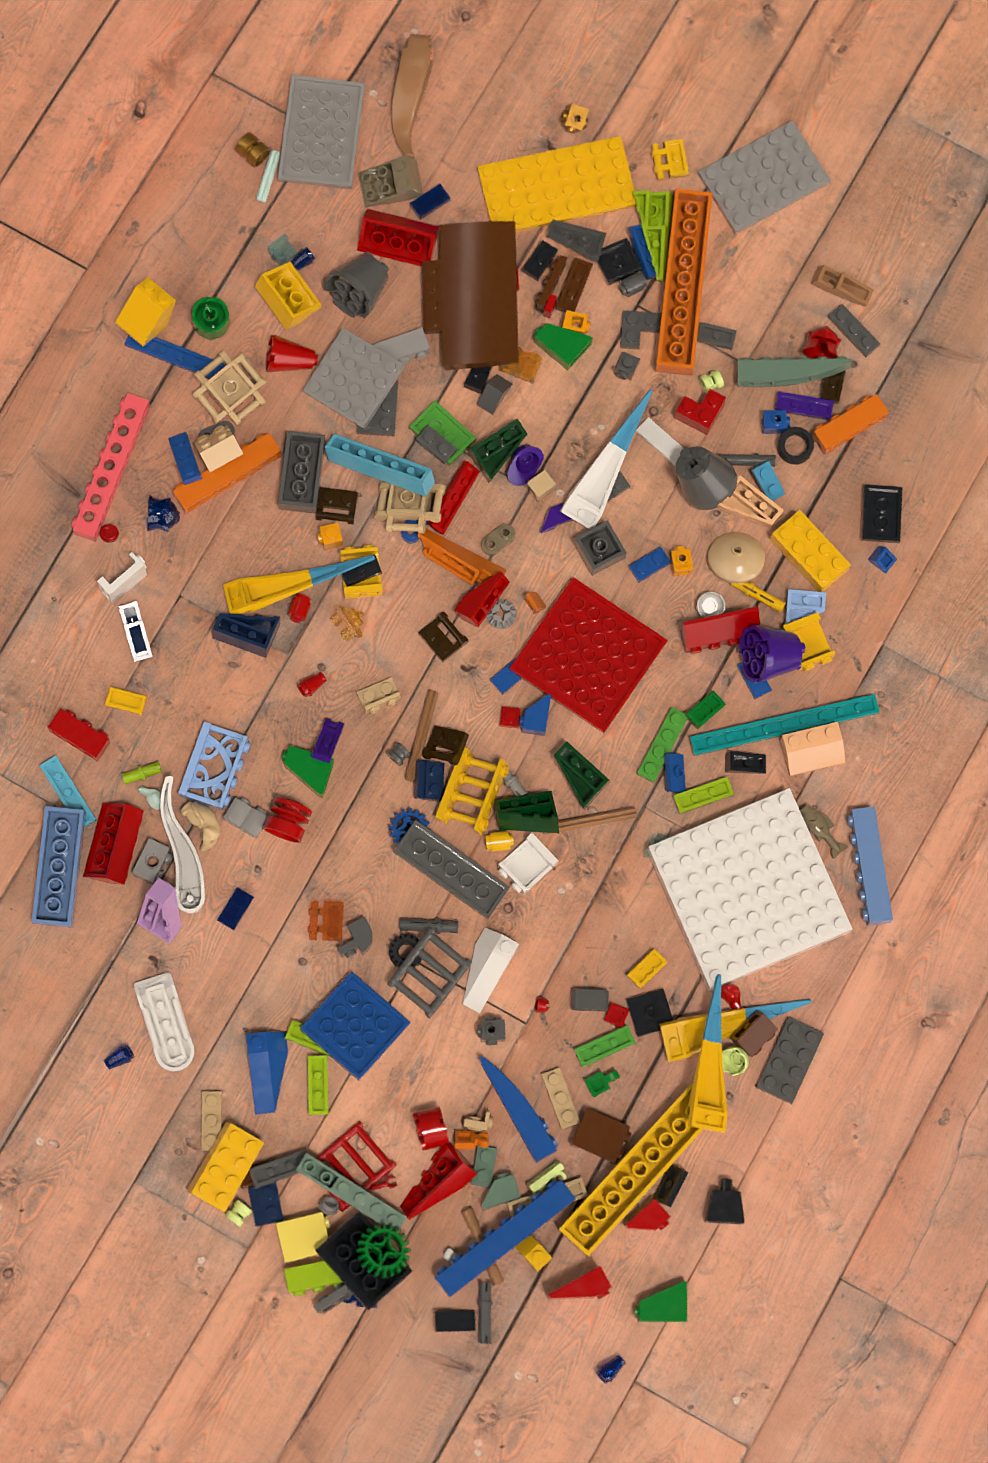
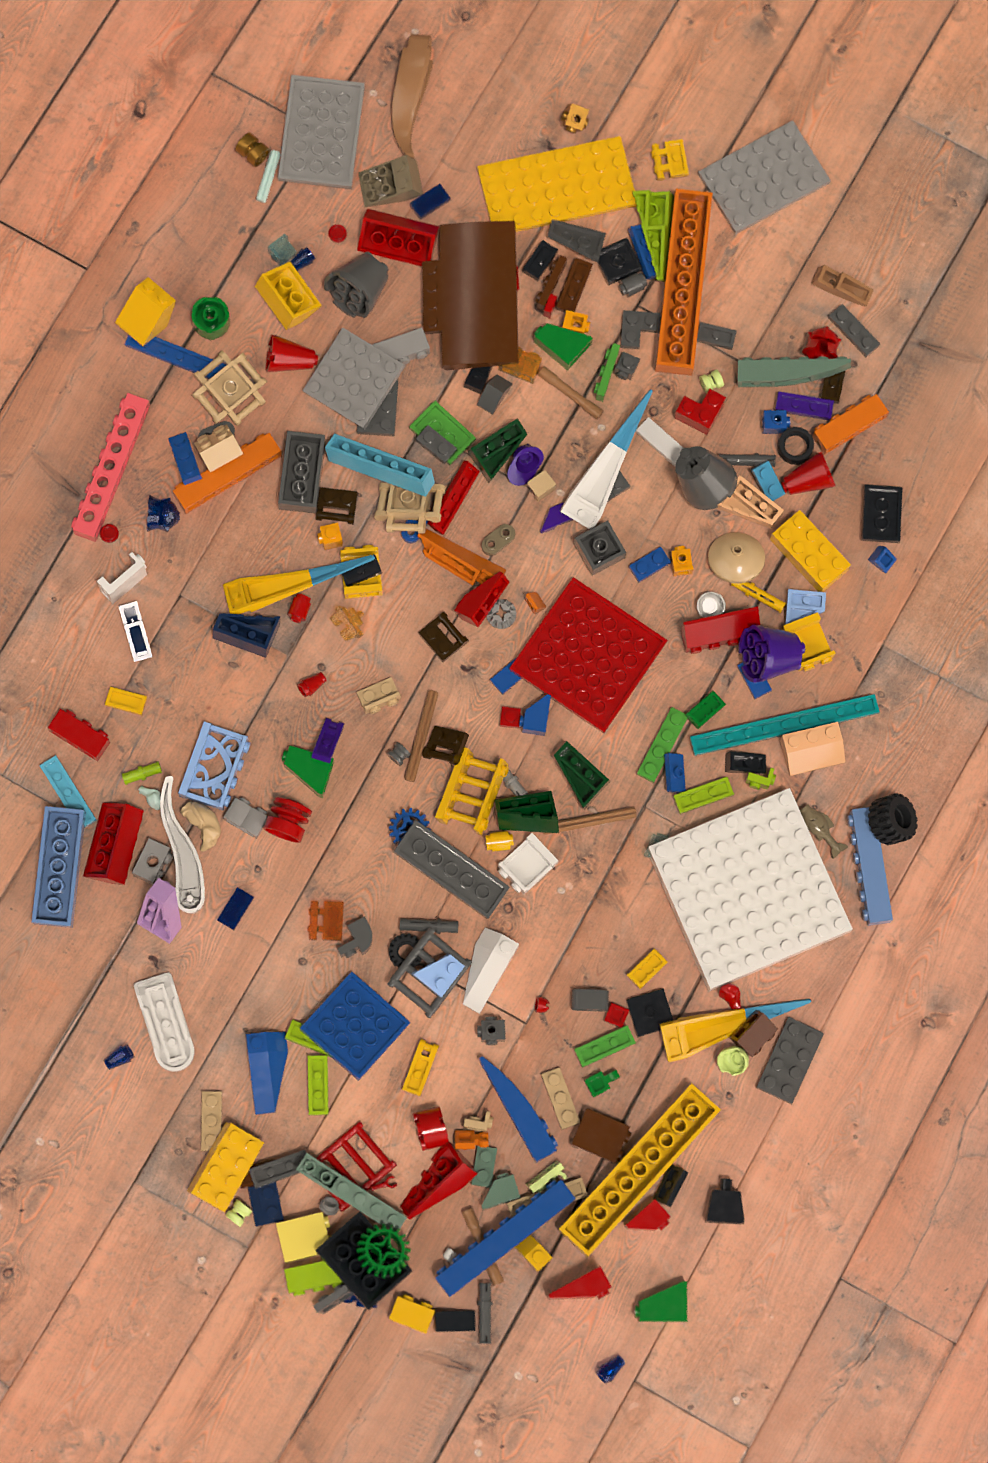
(337, 233): none -> red plate
(412, 1314): none -> yellow brick
(420, 1068): none -> yellow plate
(429, 780): dark blue plate -> none
(439, 974): none -> light blue wing
(587, 405): none -> medium nougat piece
(606, 372): none -> bright green plate
(708, 1094): yellow plate -> none
(756, 781): none -> lime bracket
(809, 476): none -> red cone
(892, 819): none -> black tyre

